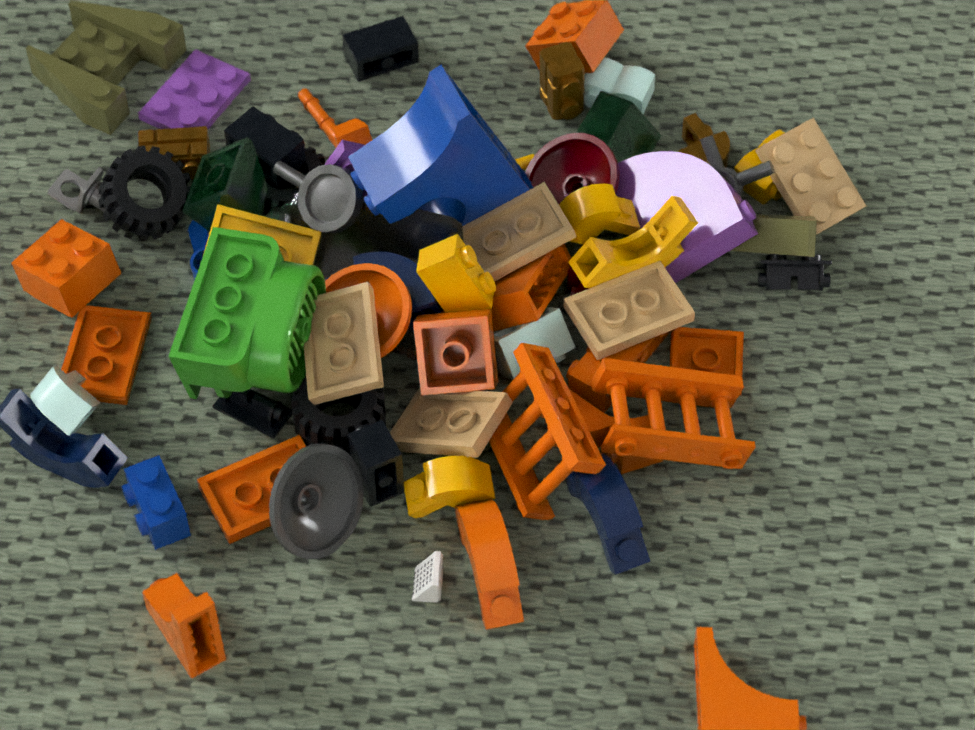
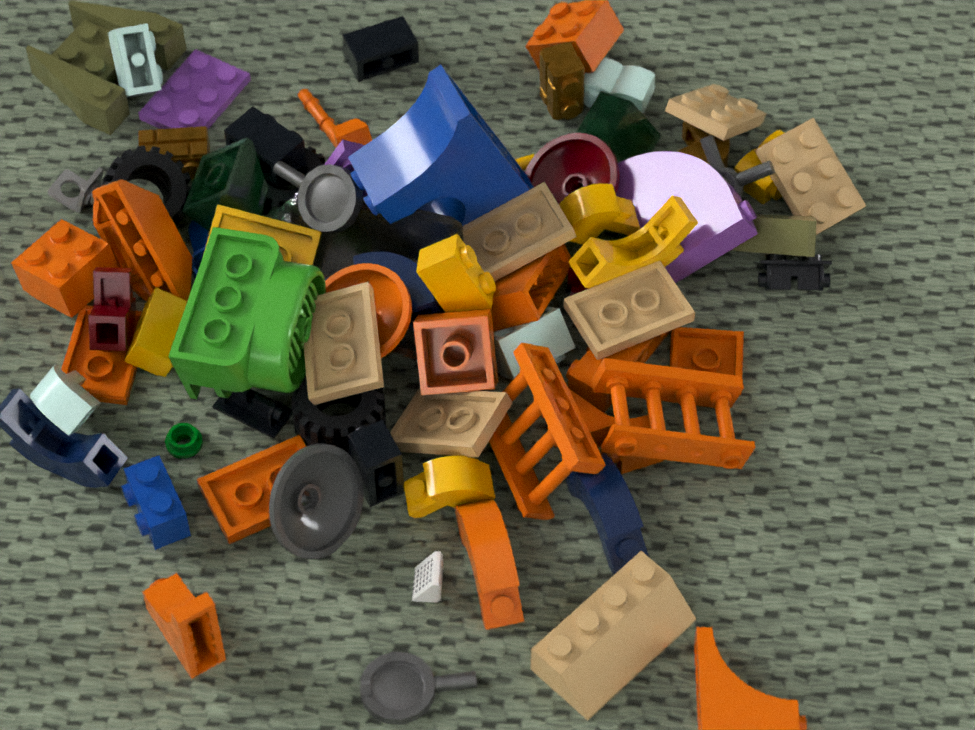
(113, 310): none -> dark red brick
(135, 60): none -> light aqua brick
(143, 238): none -> orange wedge
(156, 333): none -> yellow brick
(179, 432): none -> green plate
(402, 687): none -> flat silver piece
(612, 635): none -> tan slope
(716, 111): none -> tan plate

